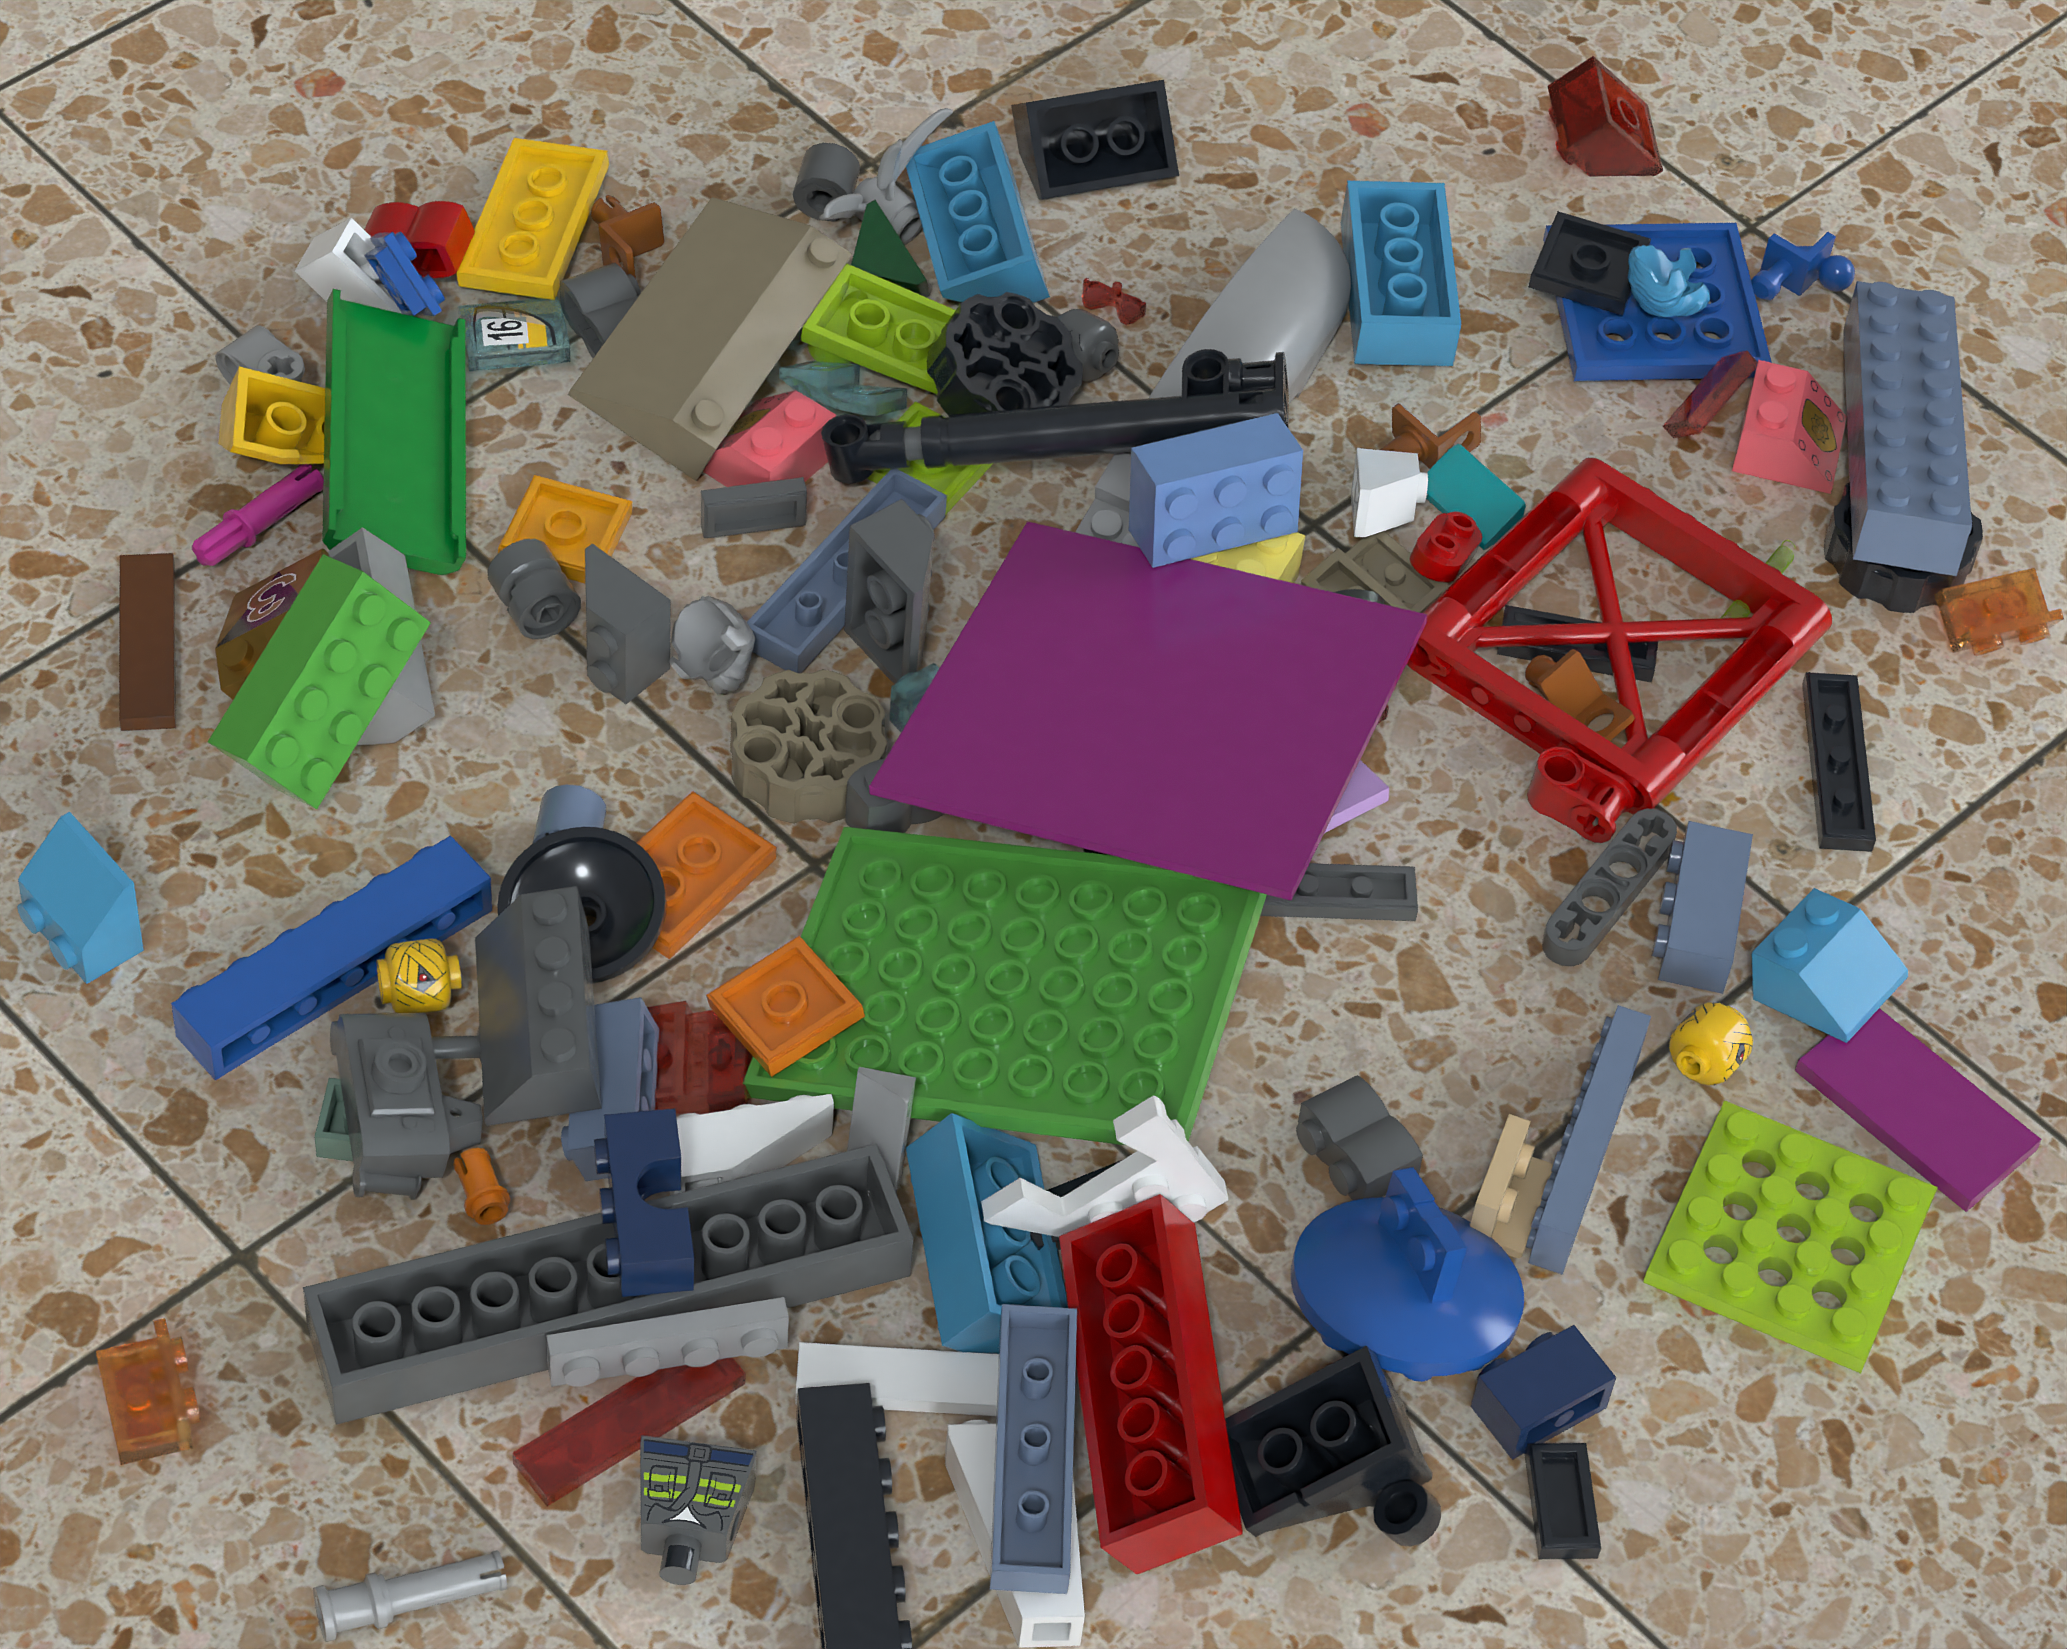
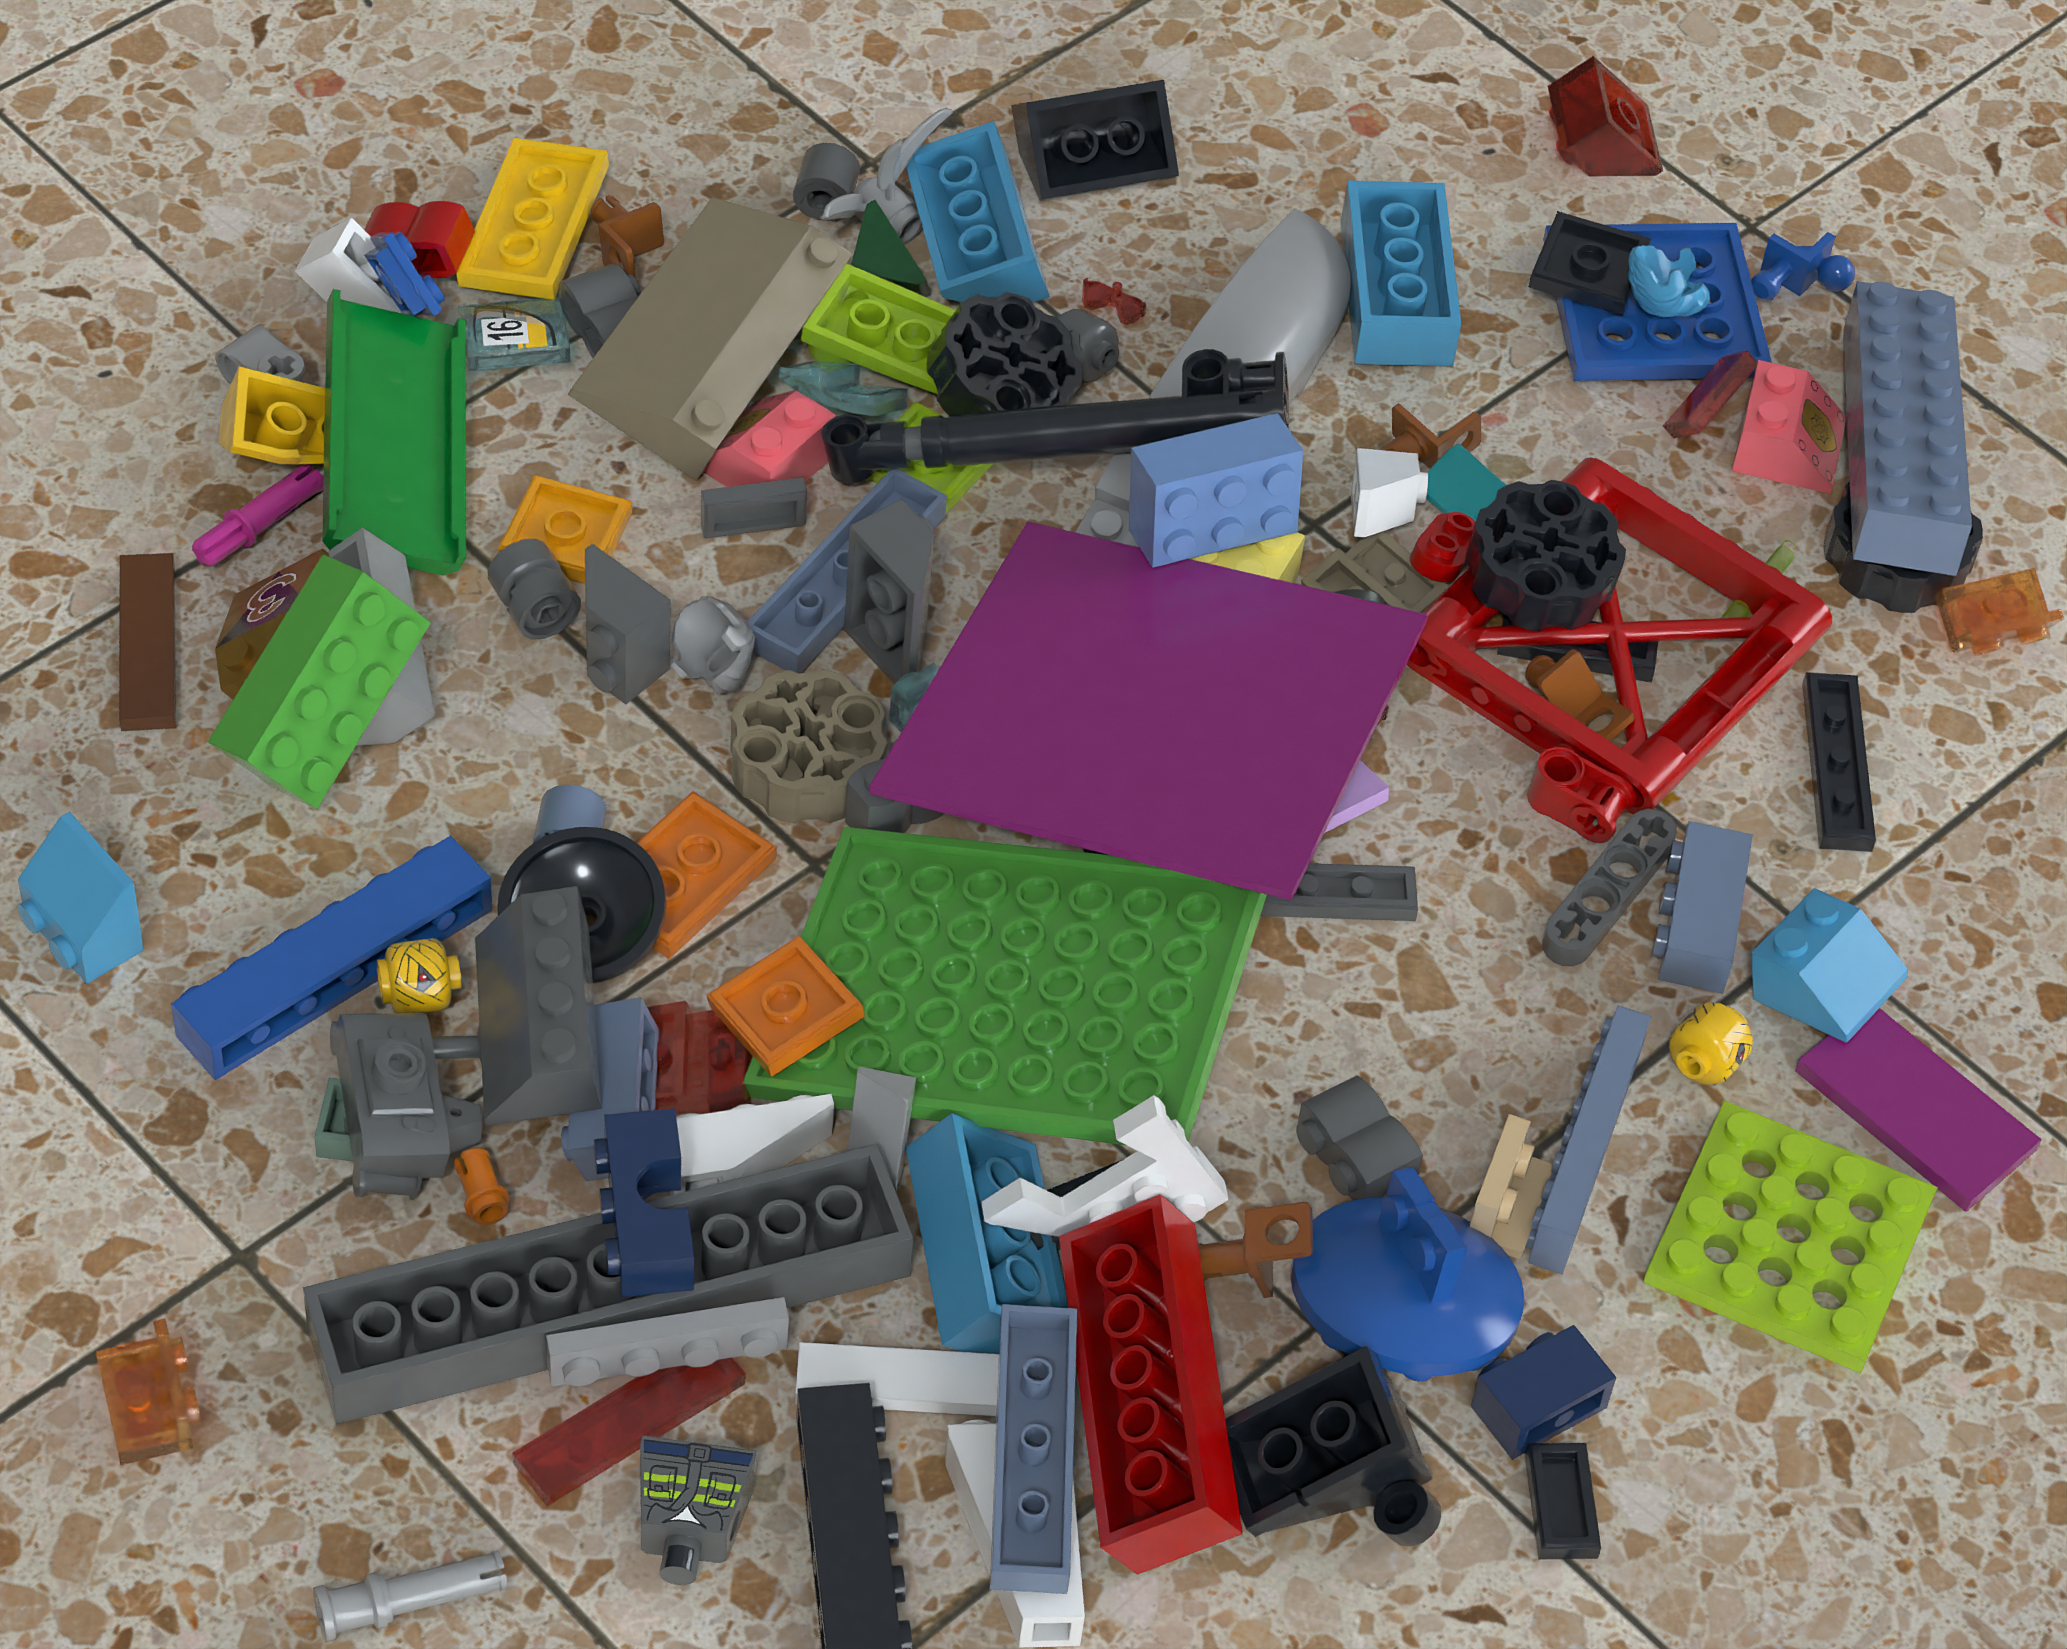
(1254, 1252): none -> dark orange bracket
(1550, 556): none -> black connector

